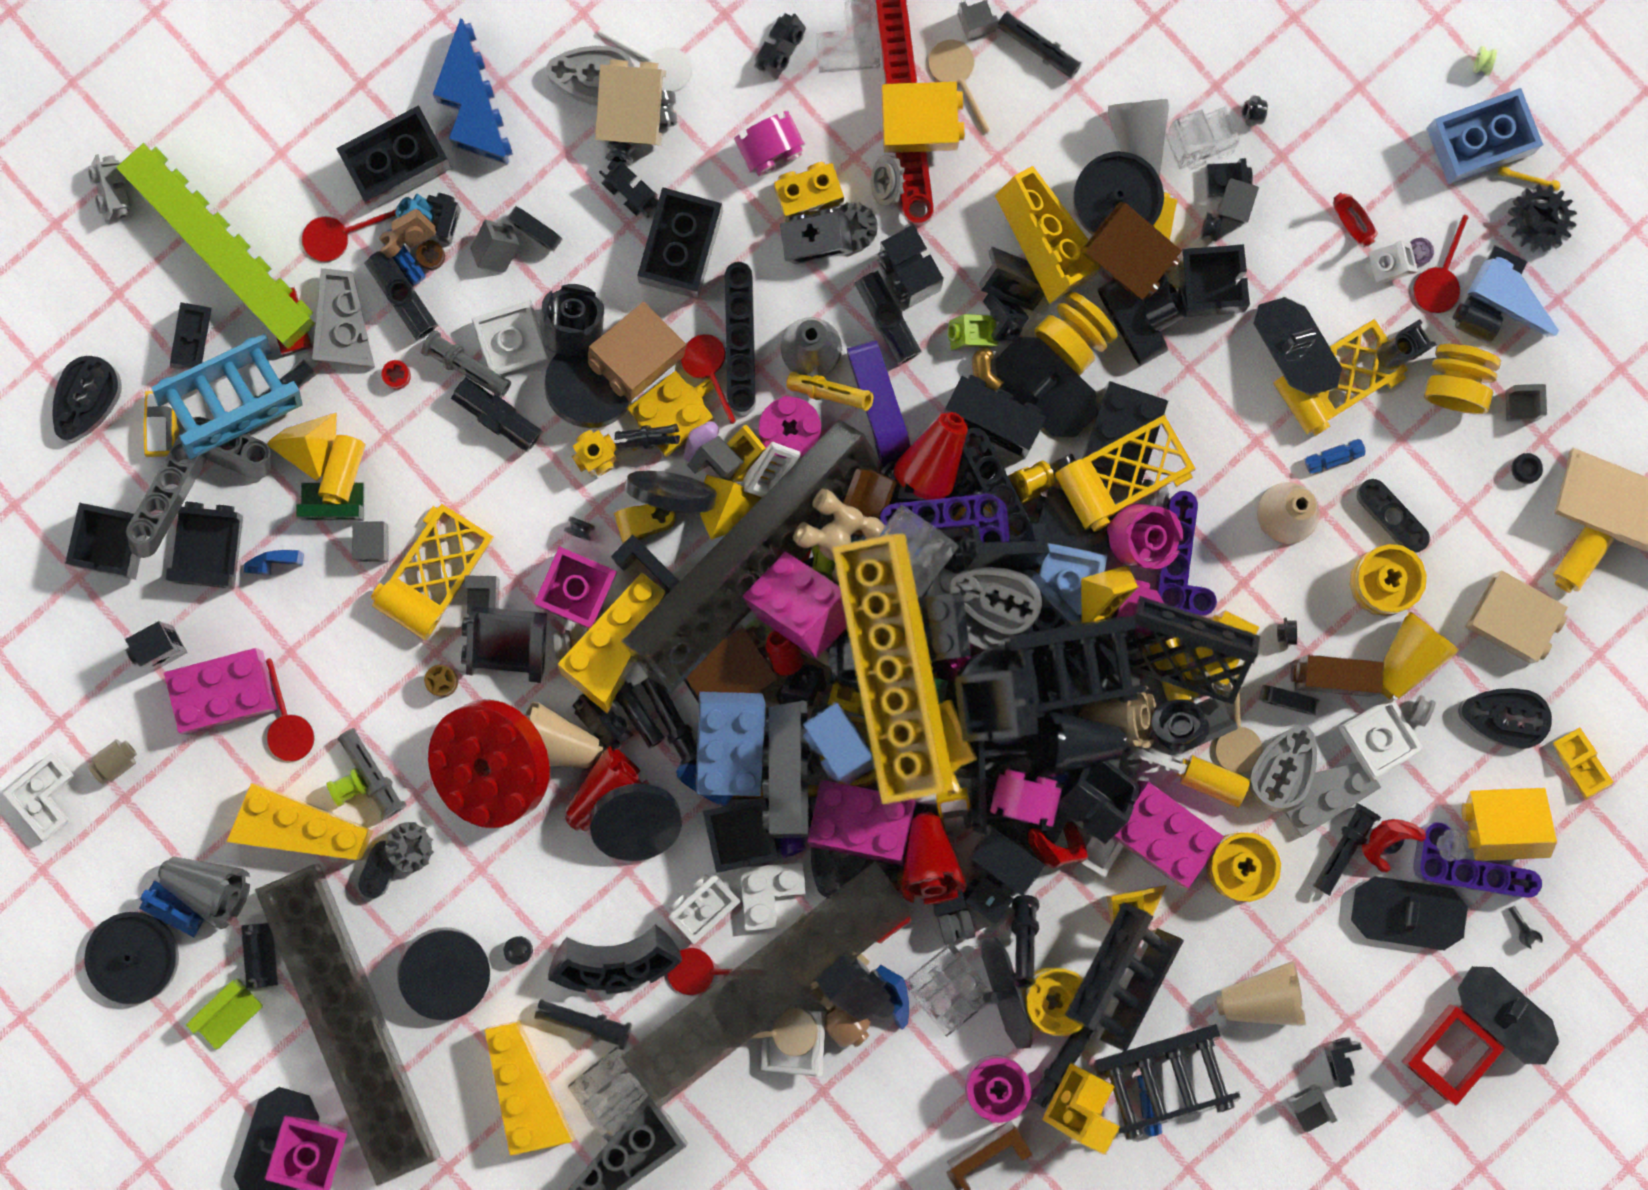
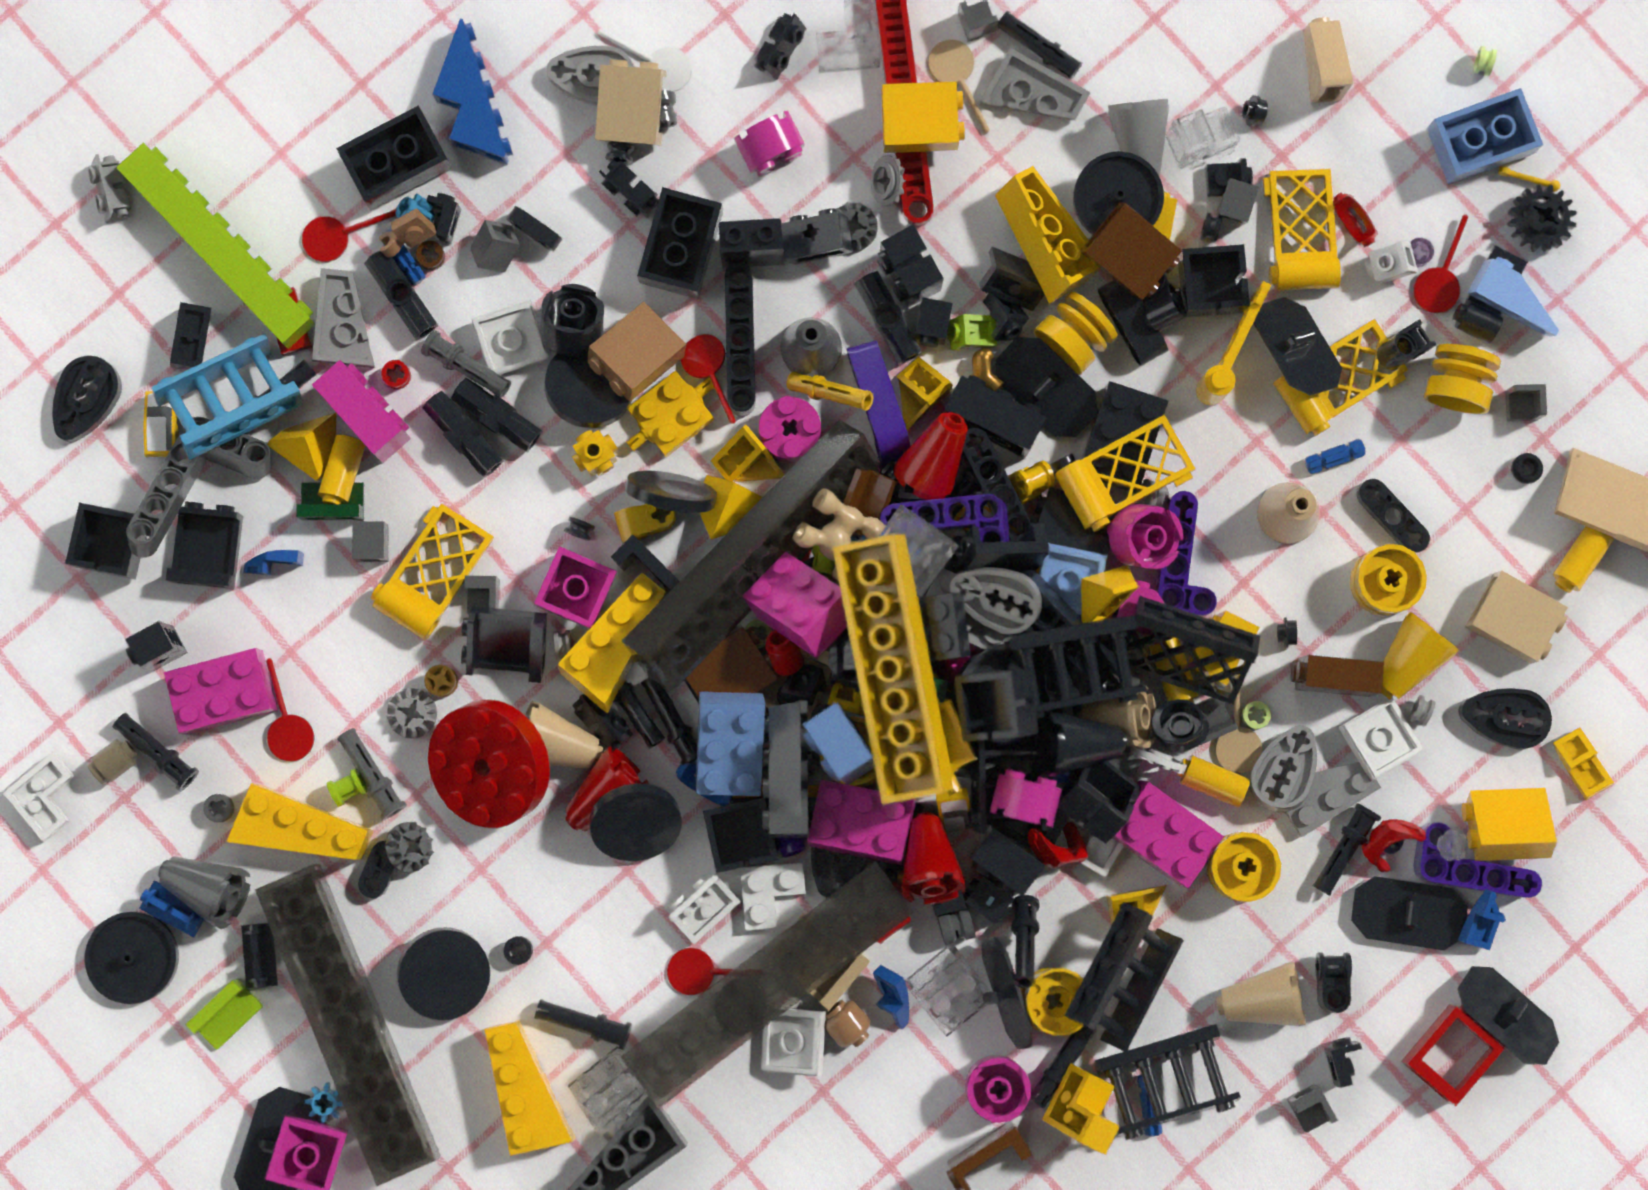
(169, 758): none -> black pin
(218, 817): none -> dark grey bush
(319, 1108): none -> dark azure gear
(363, 410): none -> dark pink brick
(425, 706): none -> light grey gear
(462, 434): none -> black piece
(615, 966): black brick -> none
(647, 437): black pin -> none
(699, 437): lavender arm -> none
(718, 457): dark grey panel -> none
(751, 242): none -> black panel
(759, 486): white slope -> none
(793, 1032): tan piece -> none
(808, 191): yellow brick -> none
(856, 989): black hinge -> none
(920, 390): none -> yellow slope
(933, 322): none -> black brick
(1033, 89): none -> light grey wing
(1220, 378): none -> yellow piece
(1258, 705): none -> yellowish green bush
(1289, 700): black beam -> none
(1310, 268): none -> yellow piece
(1326, 61): none -> tan slope
(1333, 979): none -> black piece
(1482, 922): none -> blue slope
(1524, 928): black hand -> none

